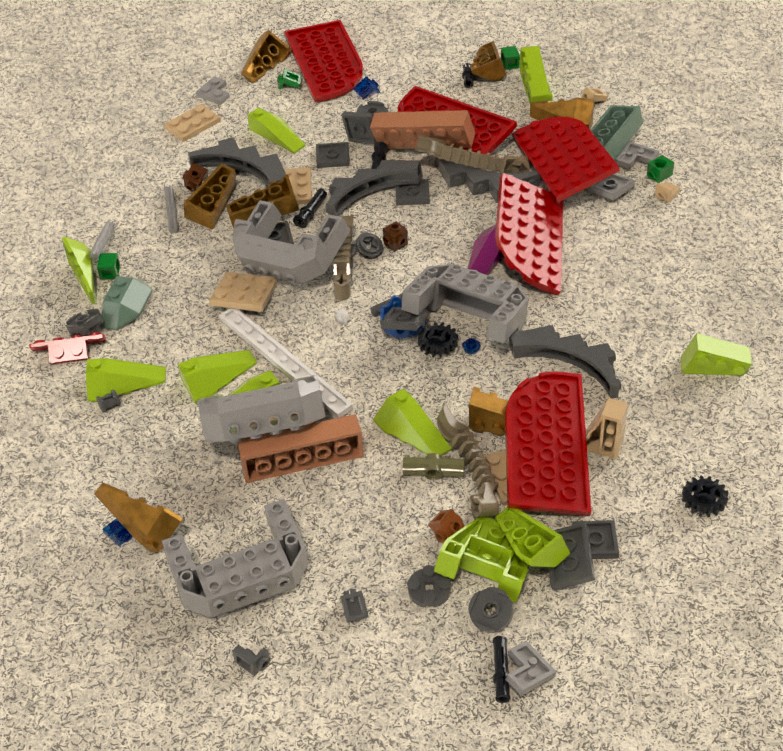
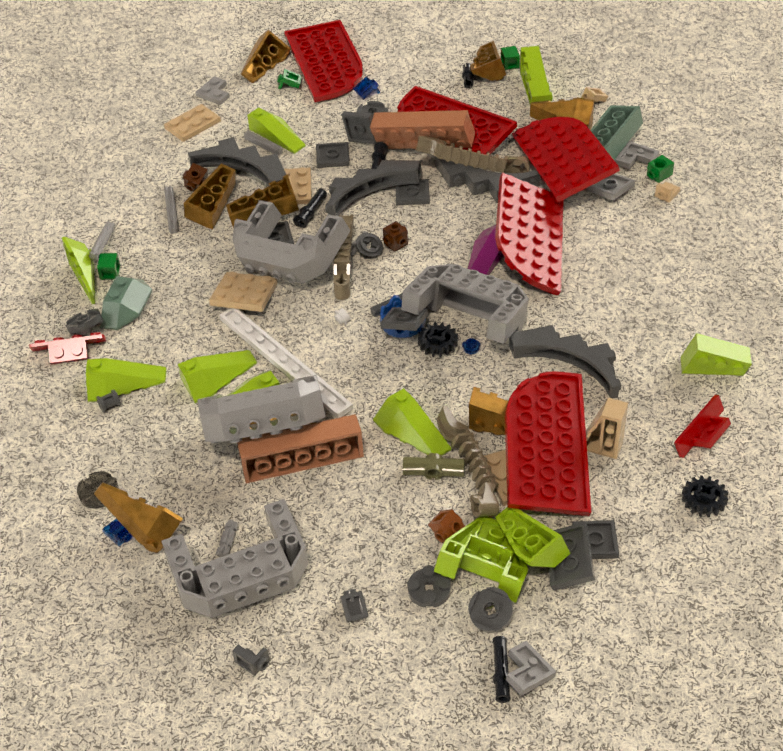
(86, 487): none -> clear smoke plate
(227, 538): none -> light grey axle
(262, 142): none -> light grey axle
(704, 428): none -> red bracket

